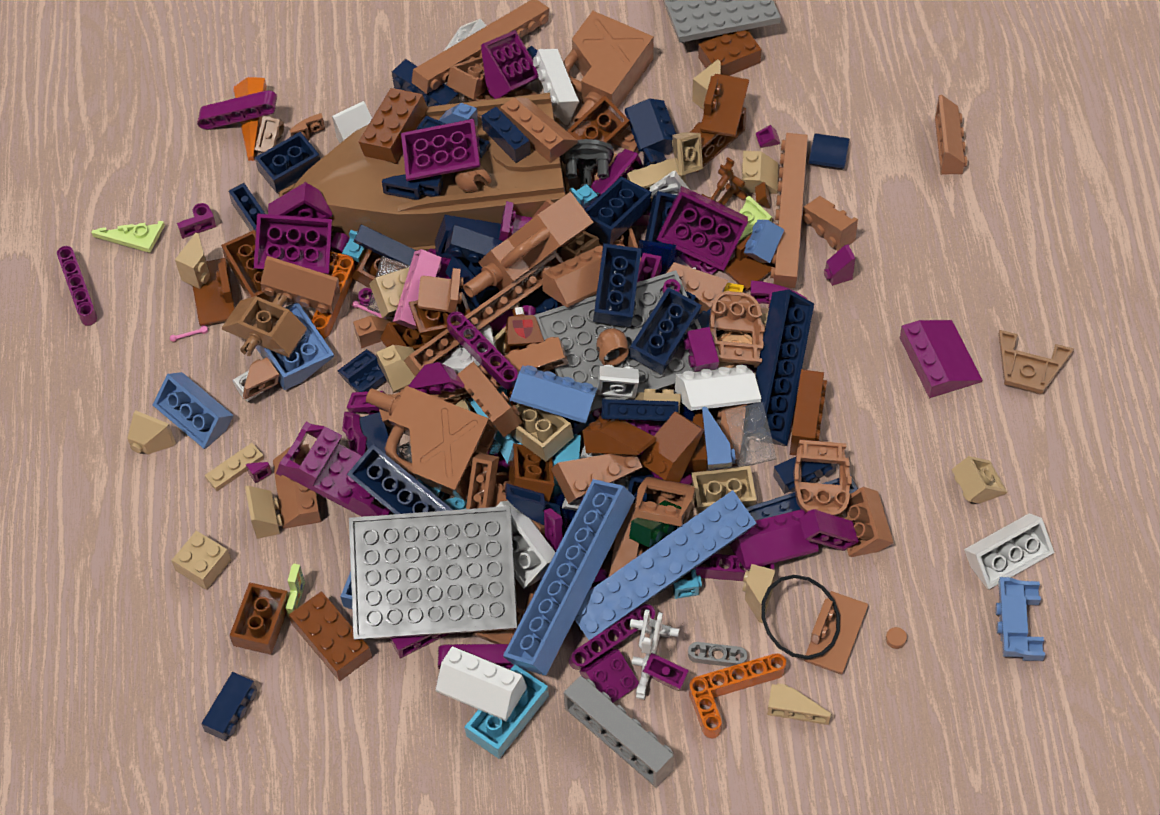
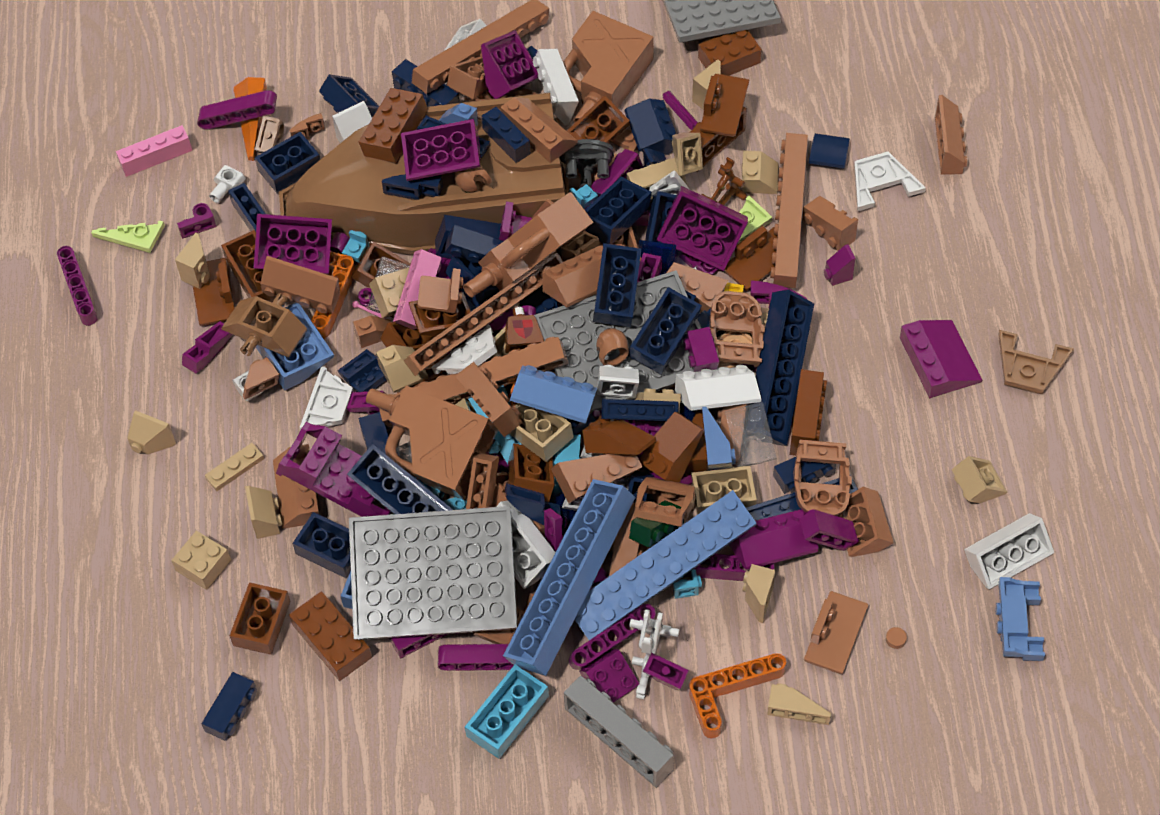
(154, 151): none -> bright pink brick
(192, 409): medium blue slope -> none
(203, 330): bright pink hinge -> none
(205, 348): none -> magenta slope
(226, 179): none -> white piece
(258, 470): magenta slope -> none
(296, 584): yellowish green tile -> none
(301, 202): magenta slope -> none
(325, 544): none -> dark blue brick
(327, 401): none -> white wing
(344, 93): none -> dark blue slope
(352, 429): magenta tile -> none
(383, 245): dark blue tile -> none
(436, 378): magenta slope -> none
(479, 341): magenta beam -> none
(480, 683): white slope -> none
(671, 282): magenta bush -> none
(679, 109): none -> magenta axle
(714, 647): light grey beam -> none
(762, 195): dark orange slope -> none
(763, 241): medium blue brick -> none
(768, 137): magenta slope -> none
(773, 638): black piece -> none
(881, 172): none -> white wing

